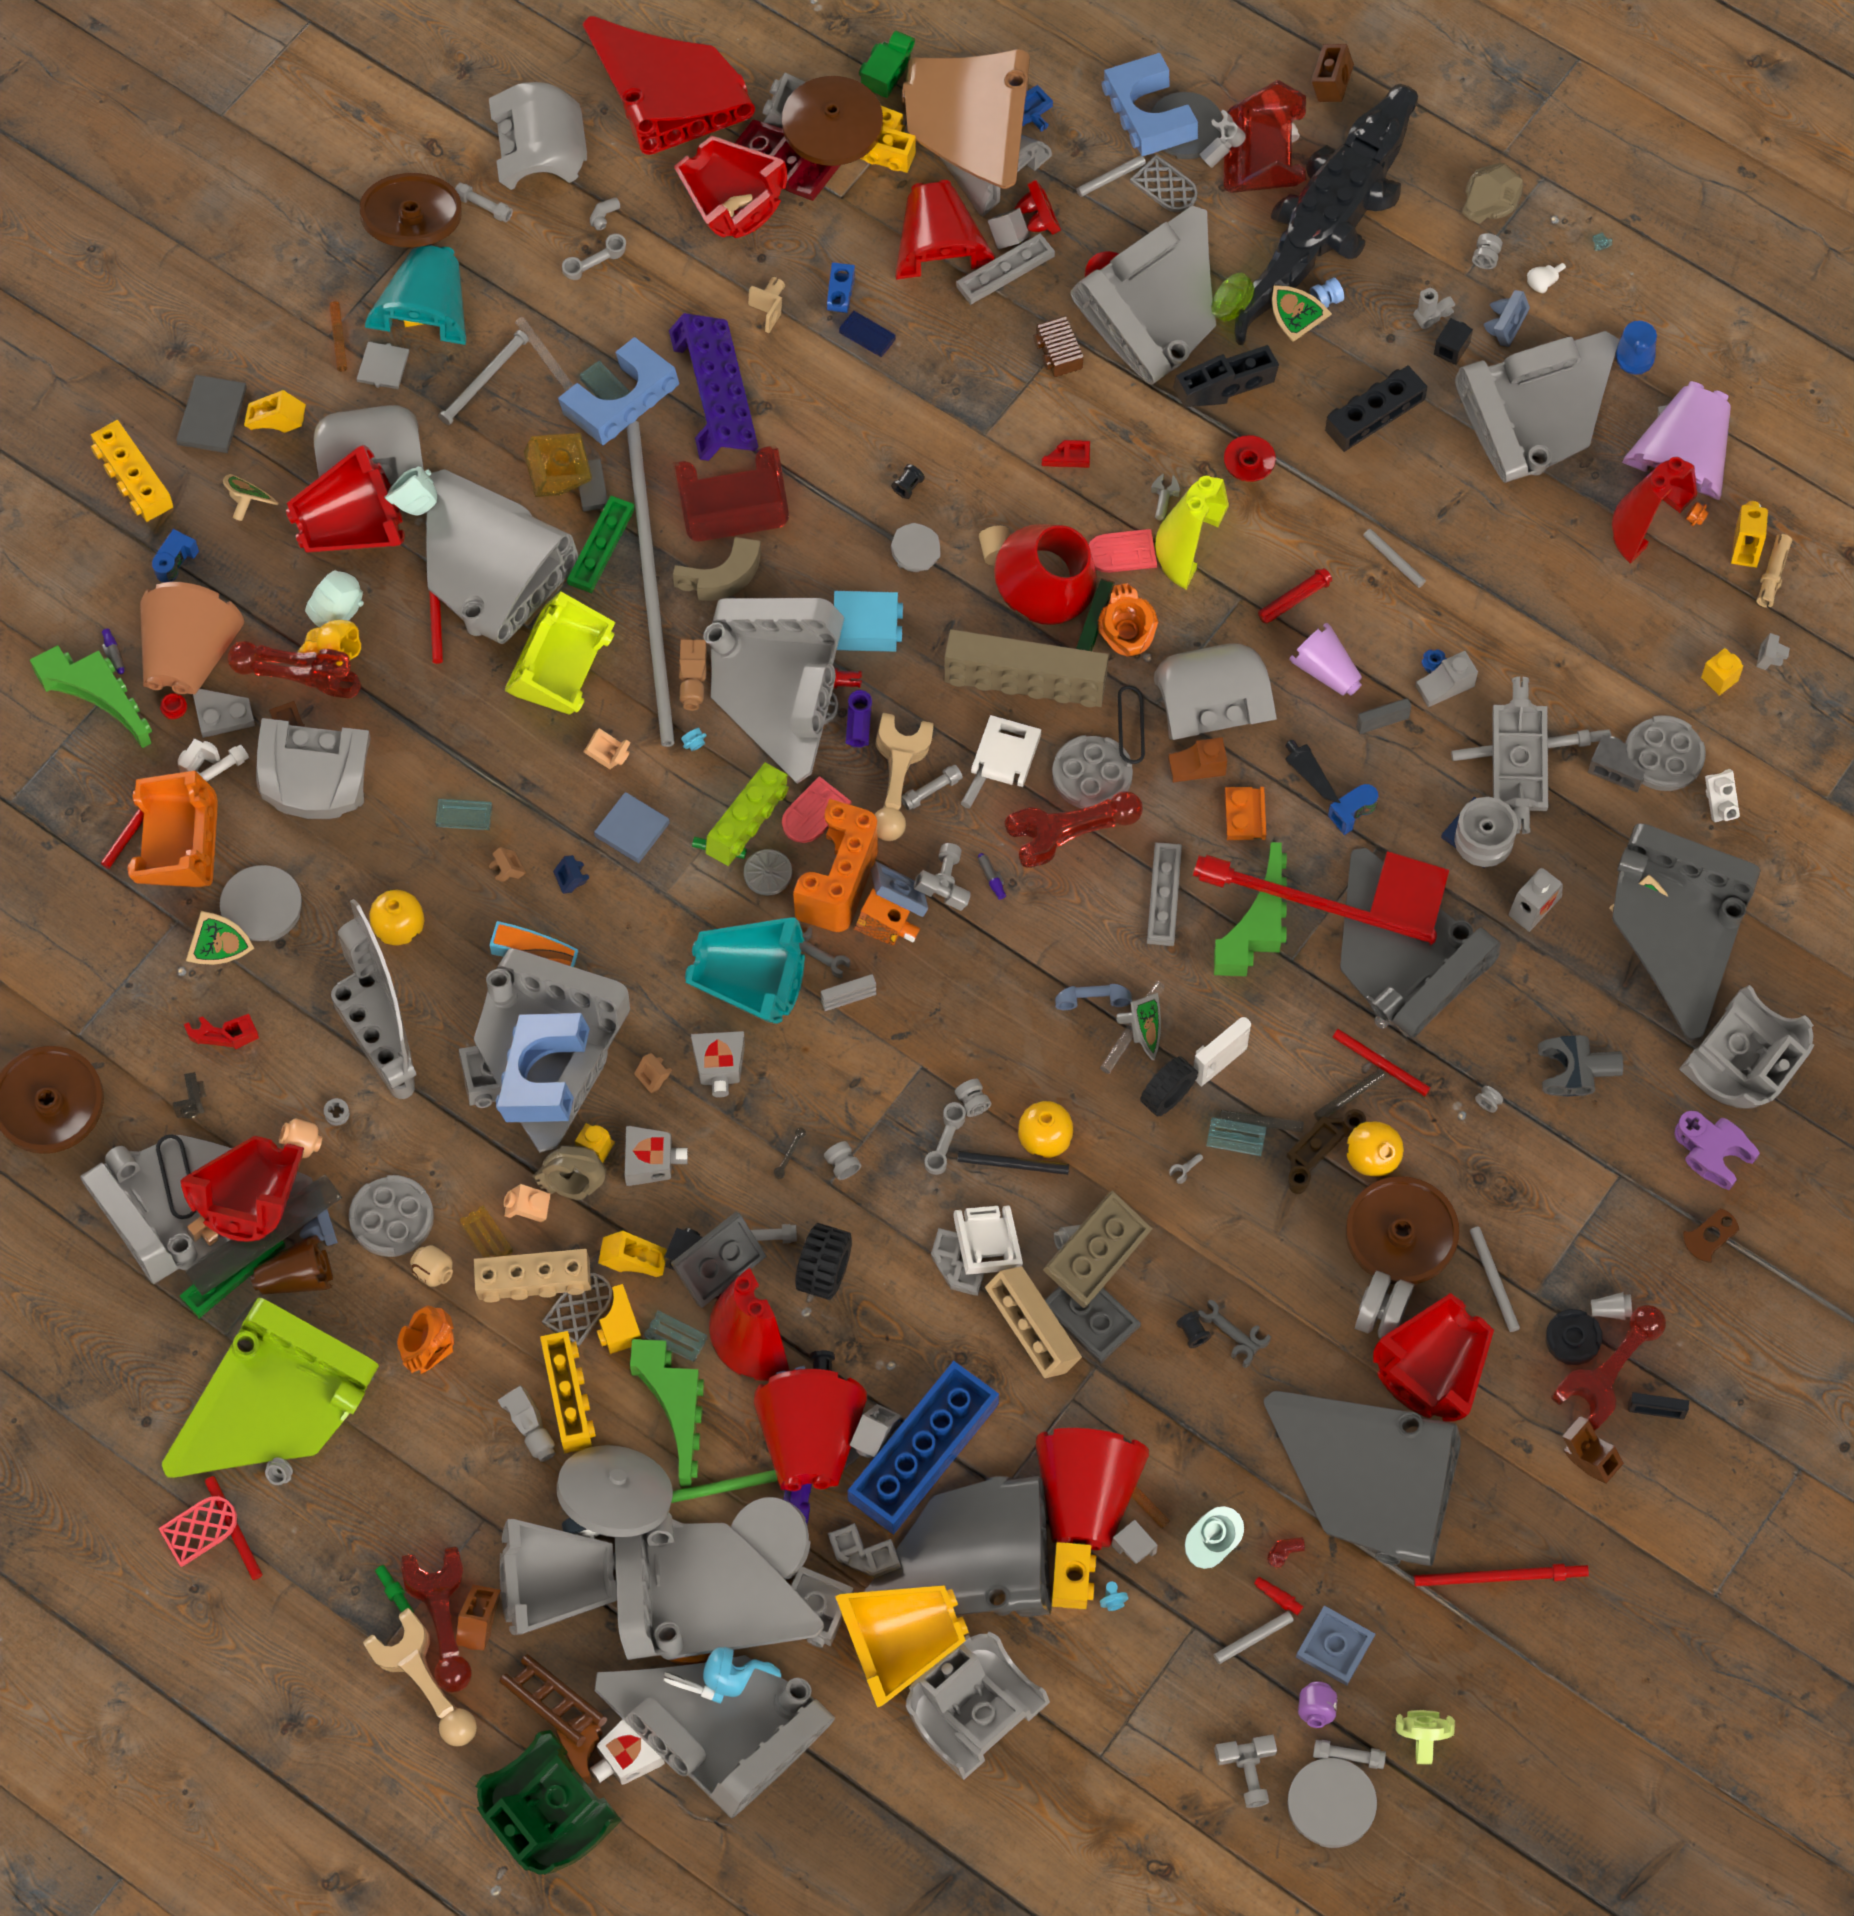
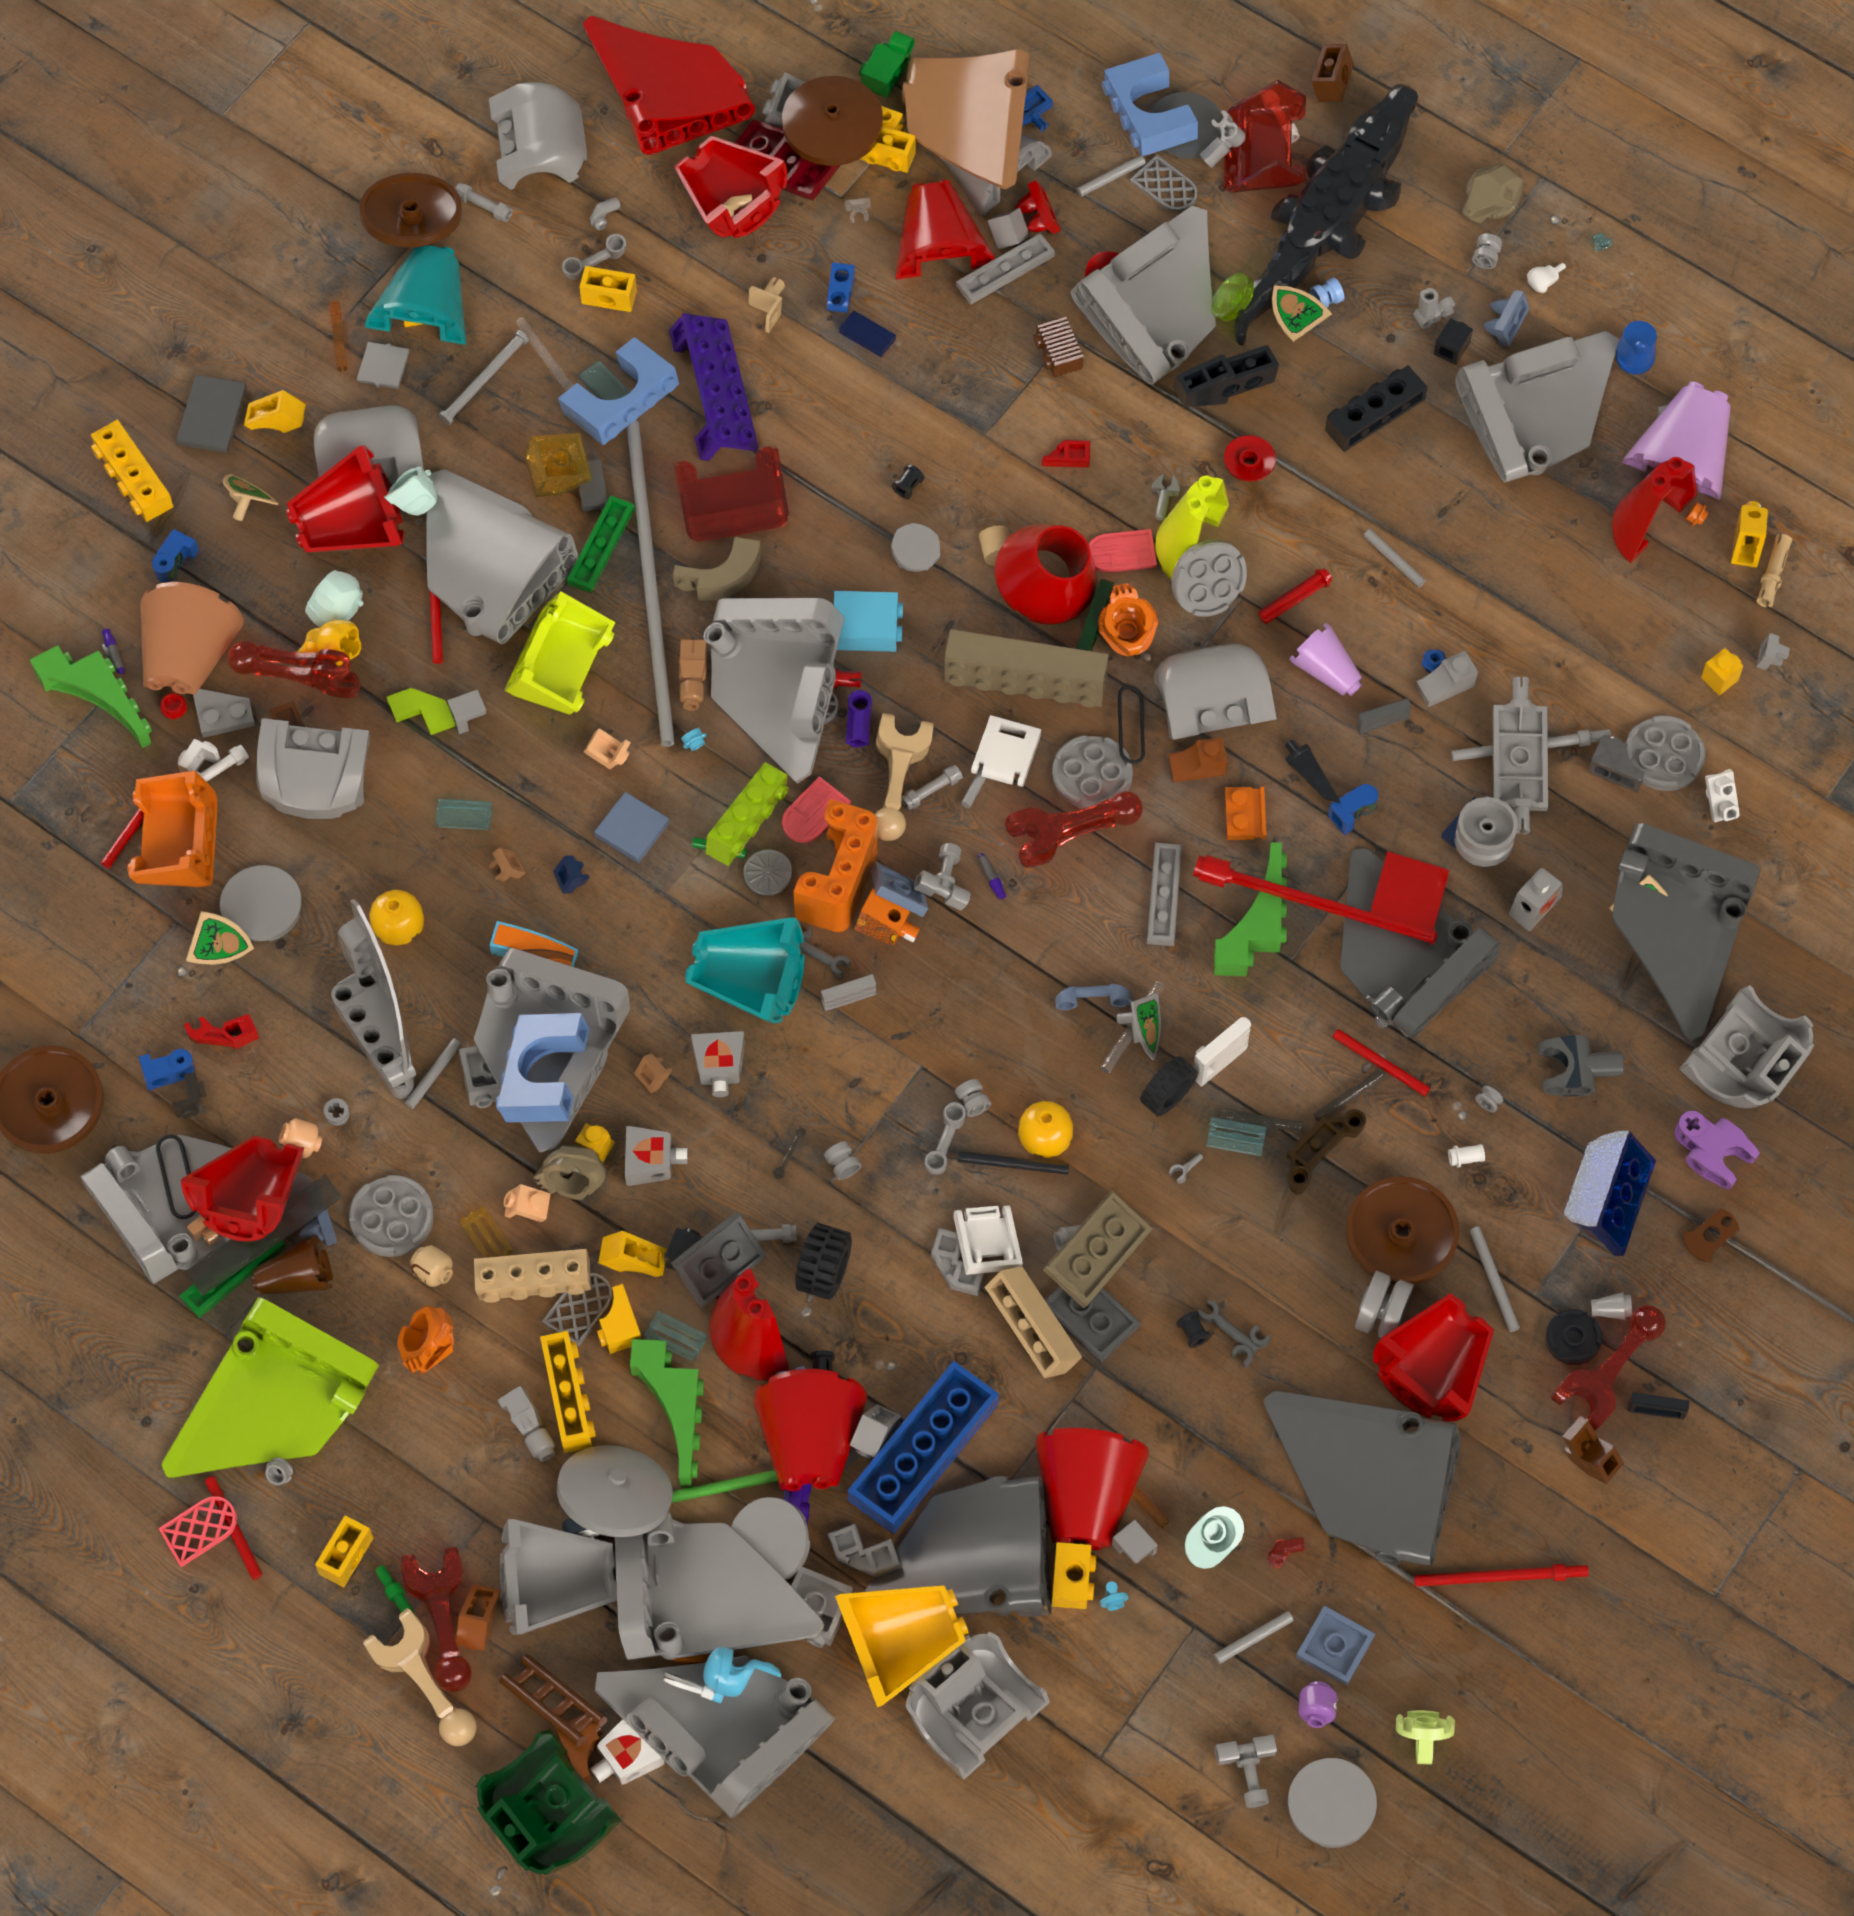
(166, 1069): none -> blue leg
(344, 1551): none -> yellow brick
(415, 702): none -> lime tile
(433, 1073): none -> light grey bar
(466, 708): none -> light grey panel
(608, 289): none -> yellow brick
(857, 206): none -> clear tile
(1209, 577): none -> light grey tile
(1279, 1596): red animal -> none
(1374, 1758): light grey bar -> none
(1375, 1149): yellow cylinder -> none
(1466, 1155): none -> white pin
(1610, 1189): none -> clear blue windscreen

